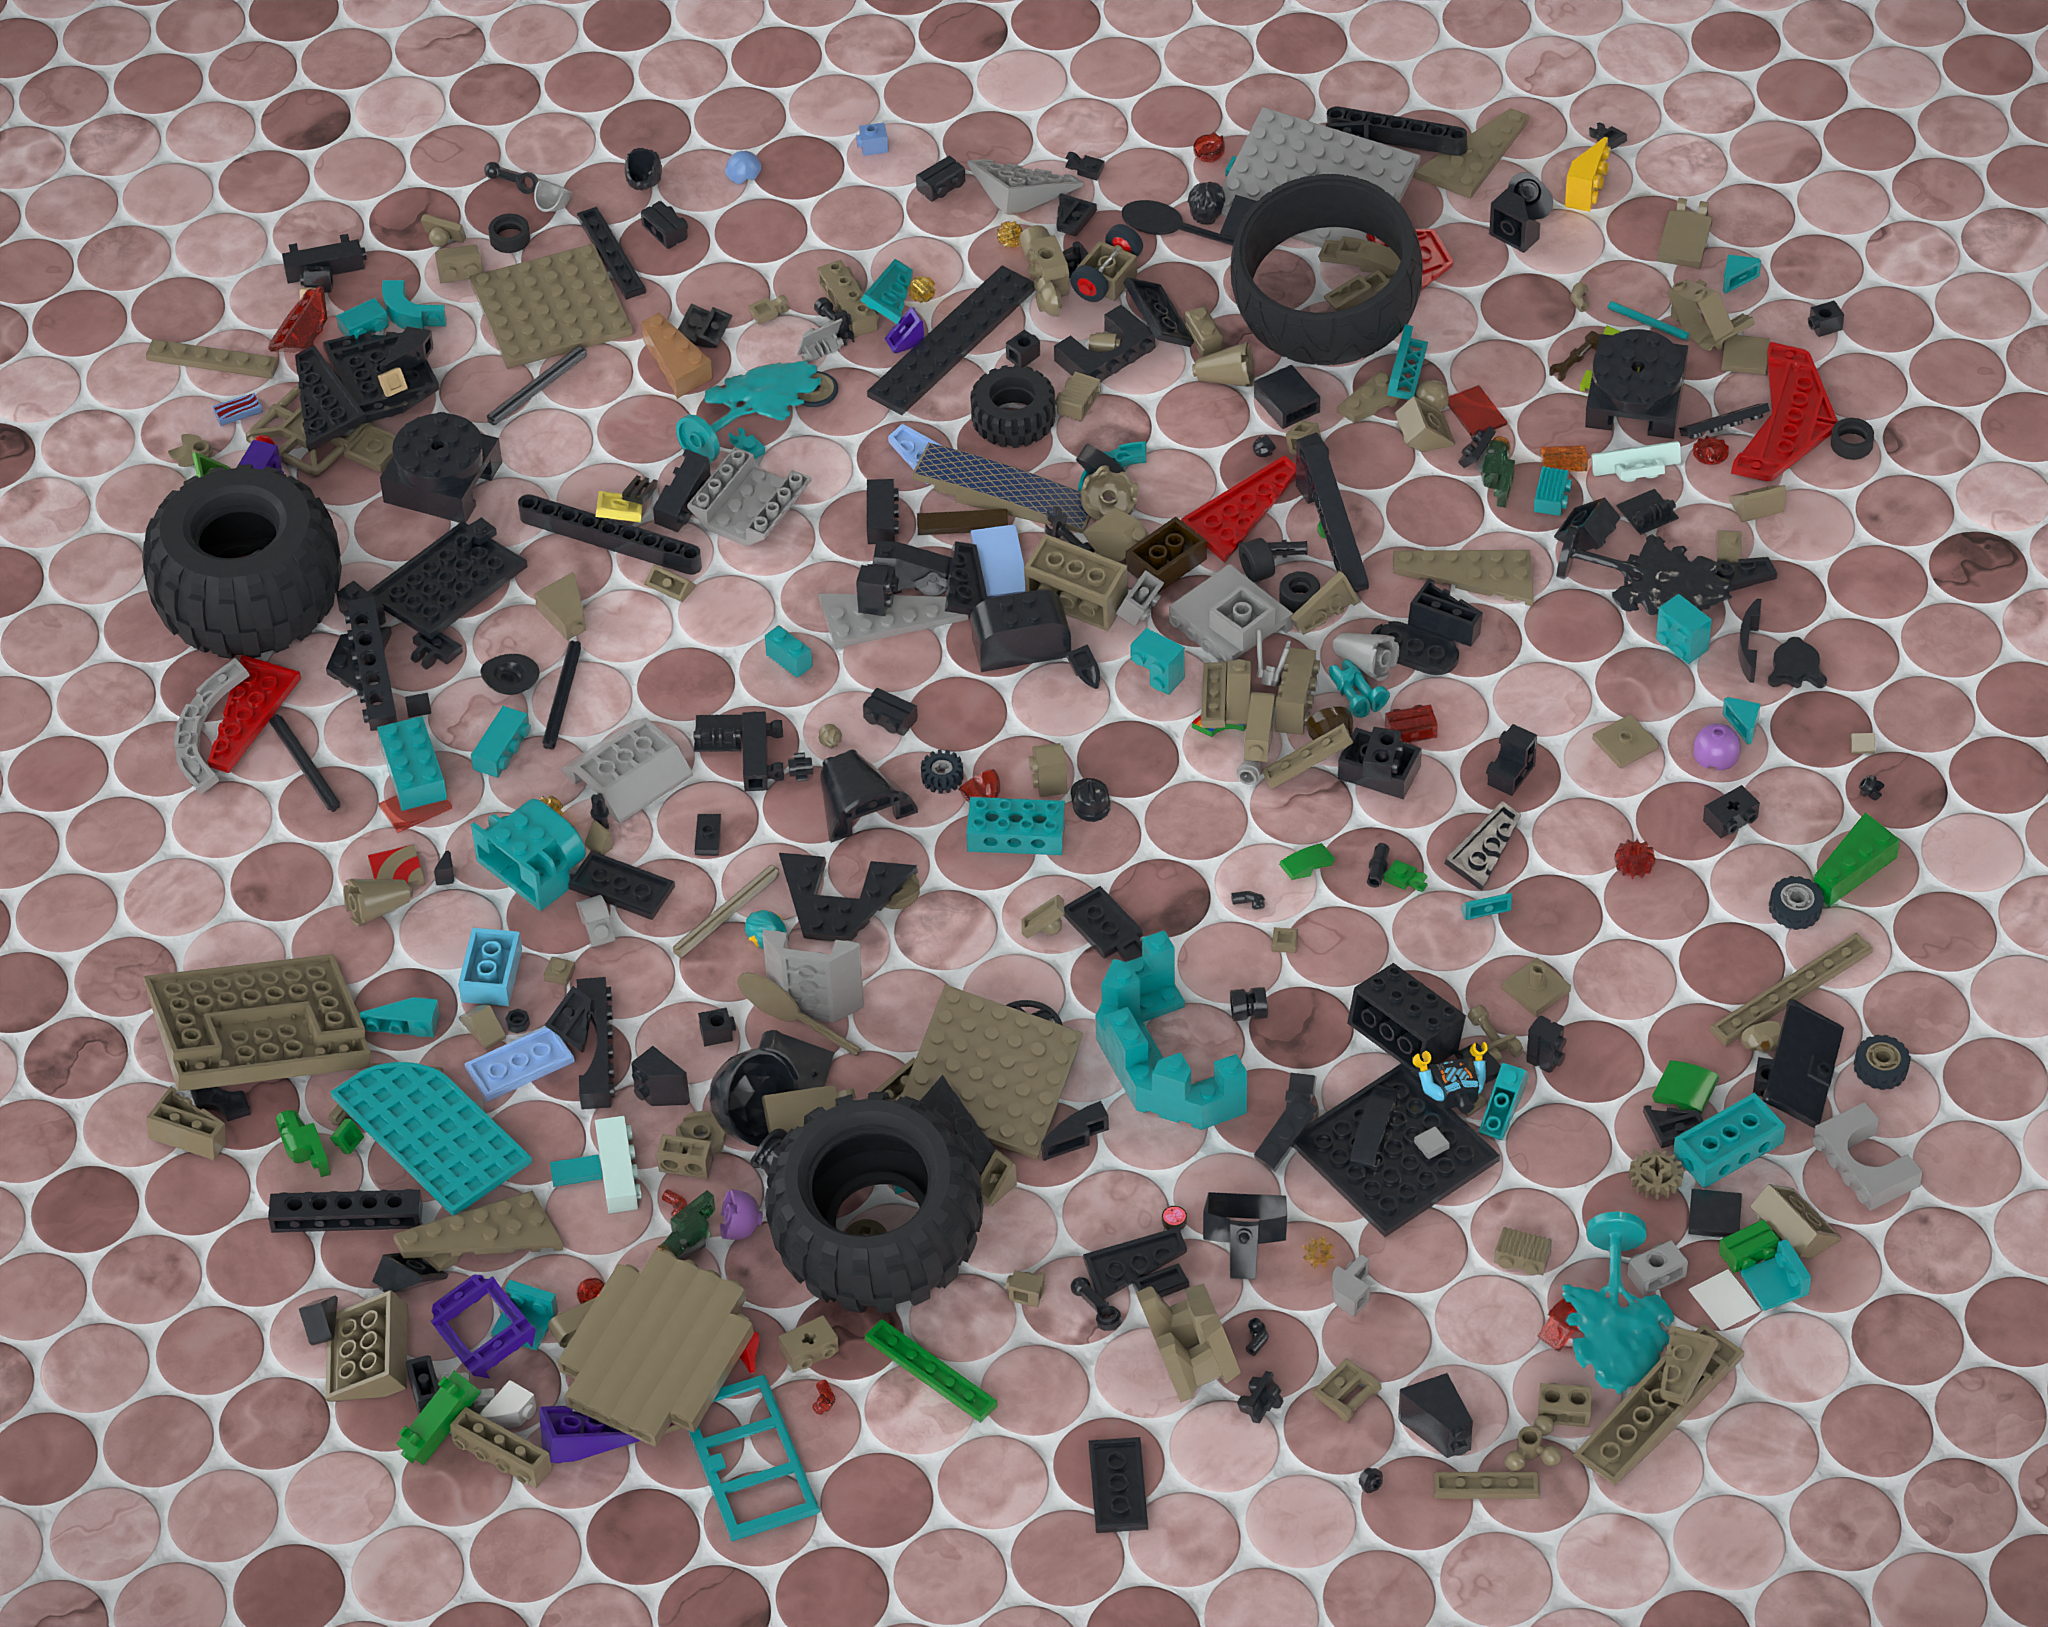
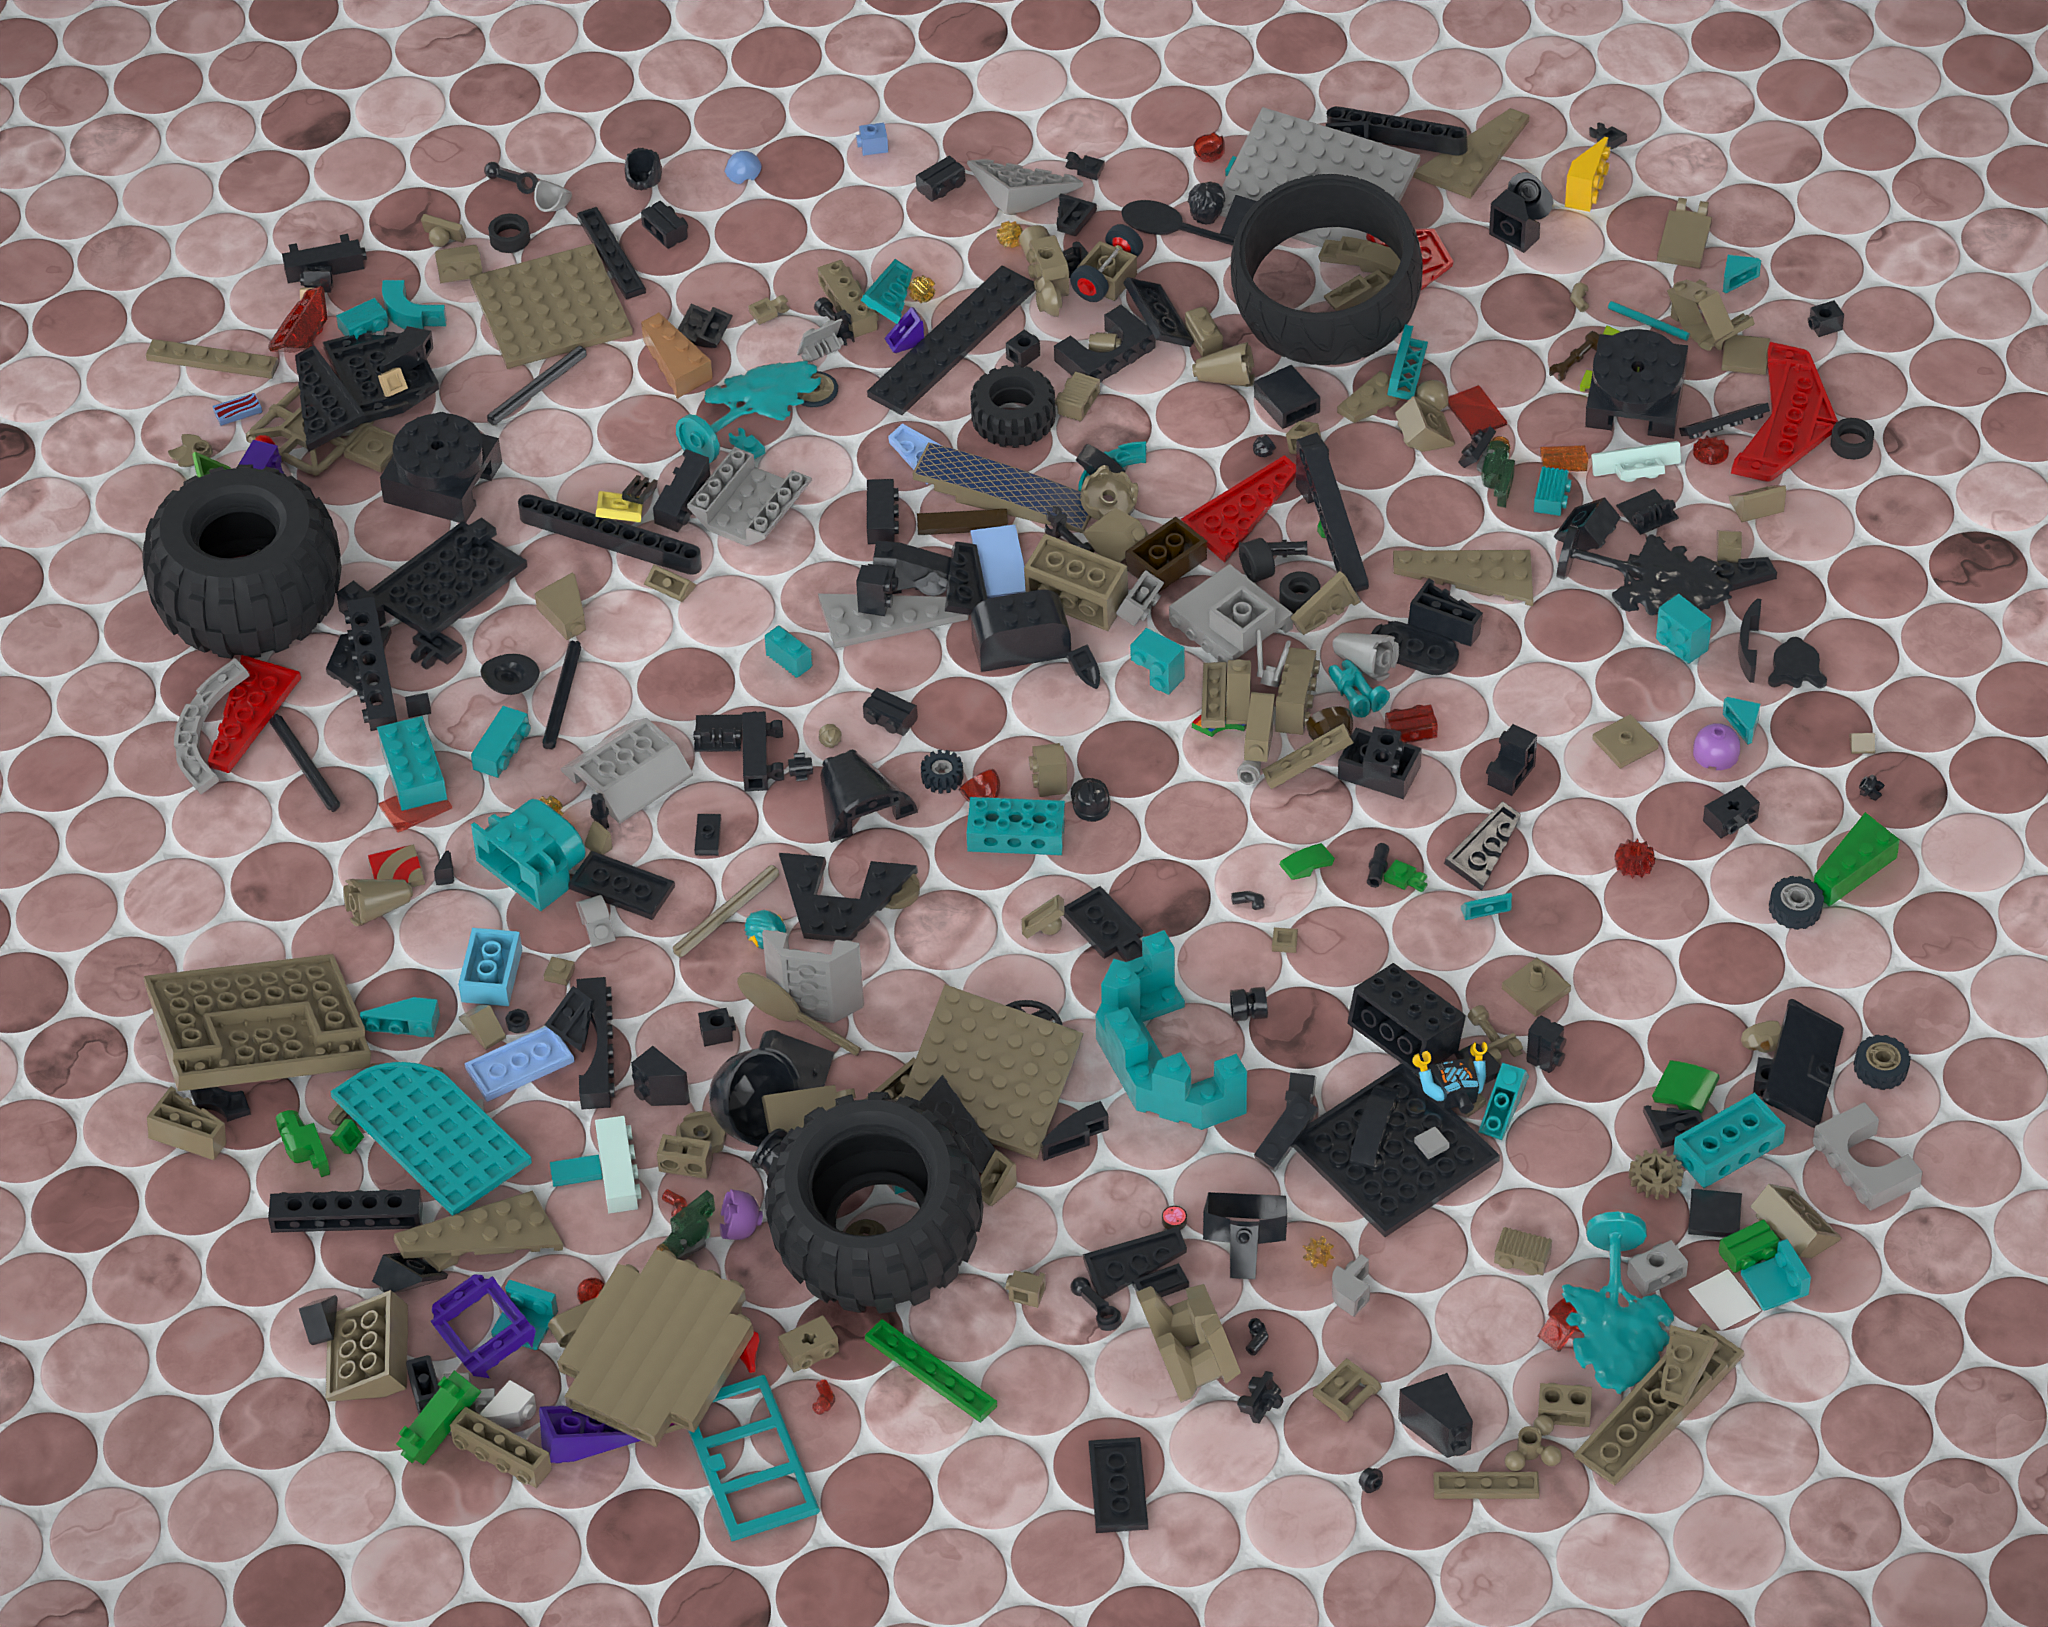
(1792, 987): dark tan tile -> none

